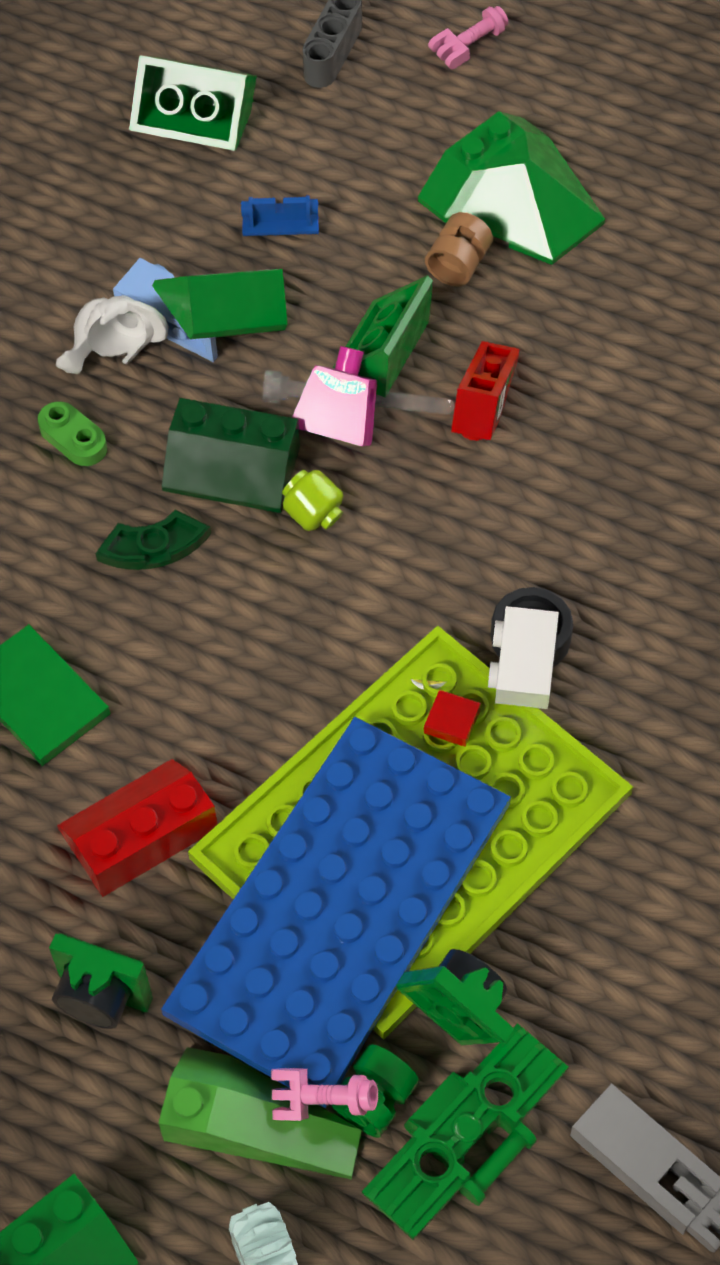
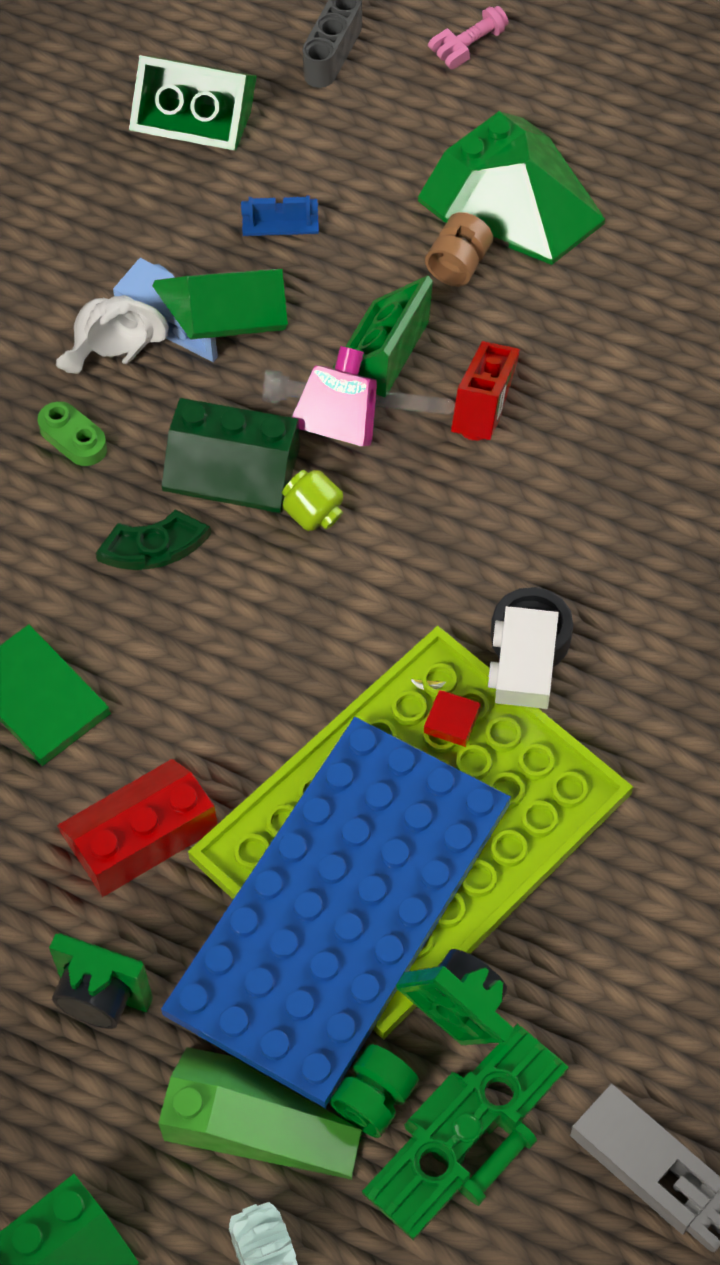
(359, 1094): bright pink hinge -> none

